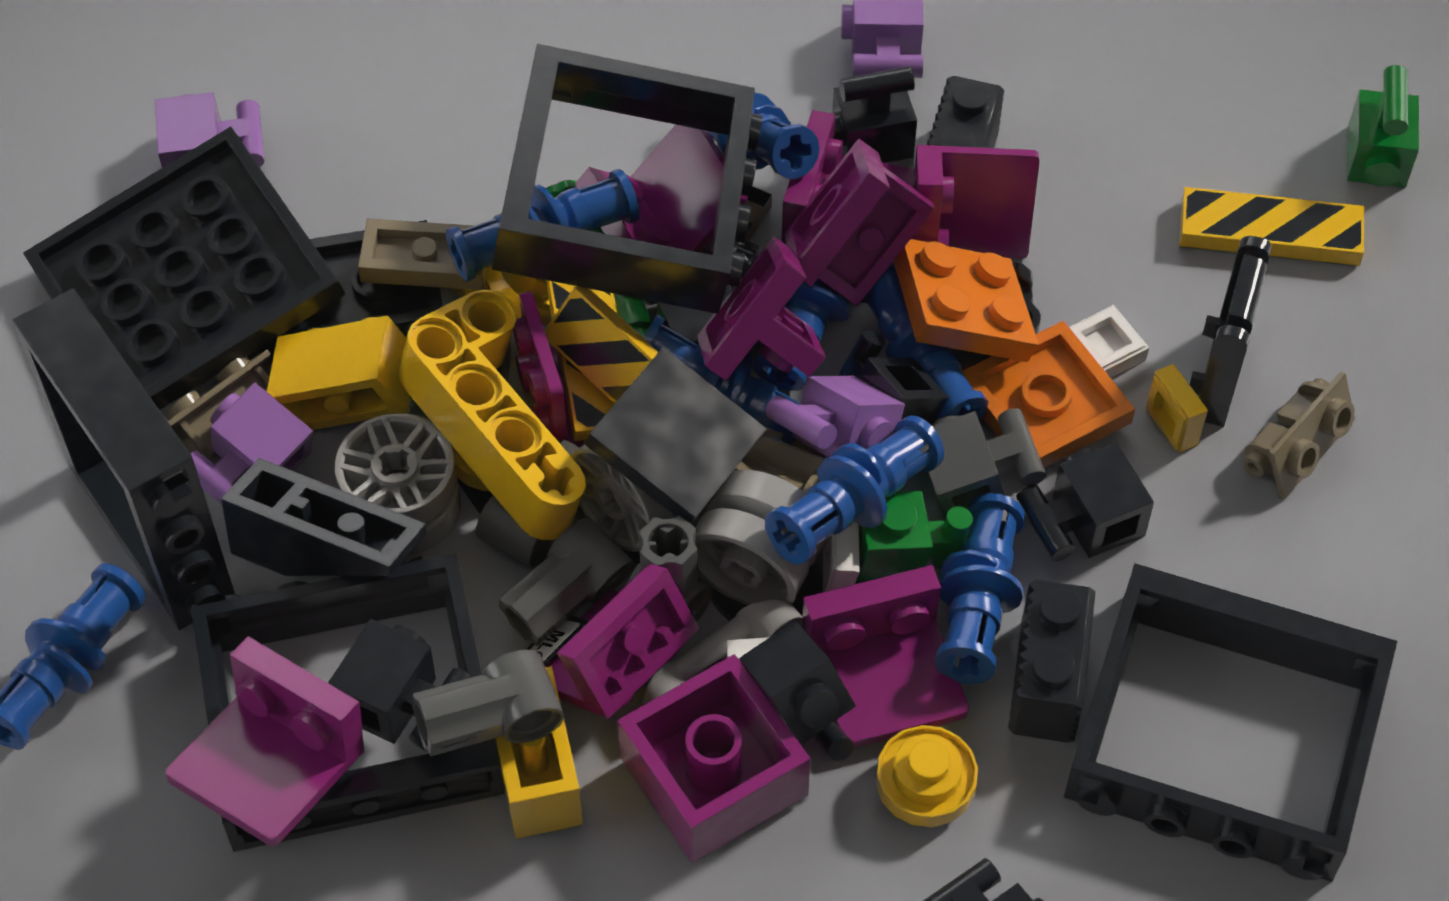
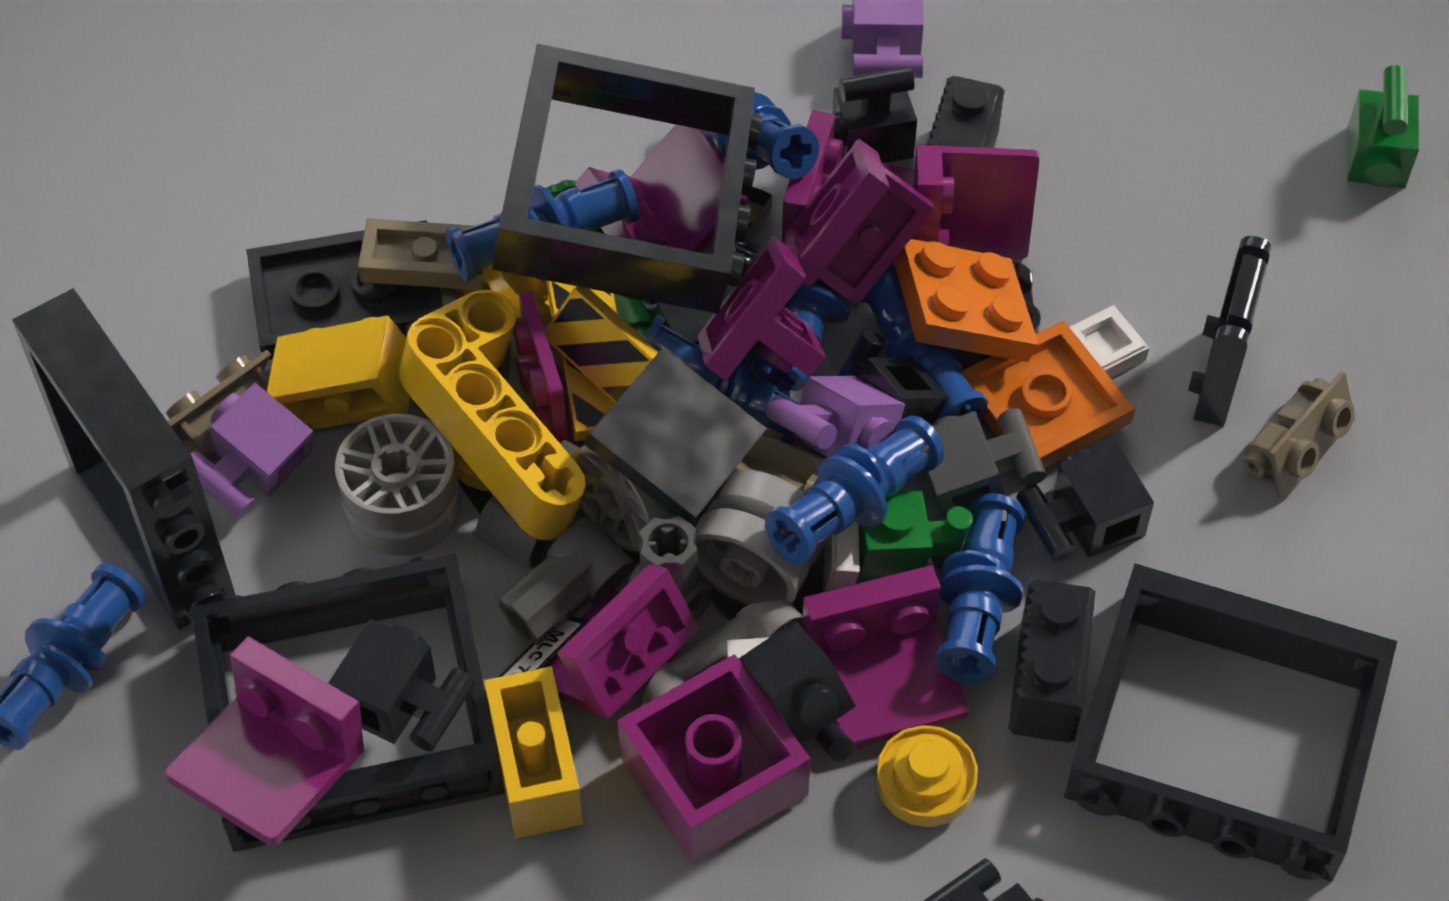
(190, 267): black plate -> none
(194, 118): medium lavender brick -> none
(312, 527): black slope -> none
(507, 700): dark grey piece -> none
(1176, 408): yellow tile -> none
(1291, 225): yellow tile -> none

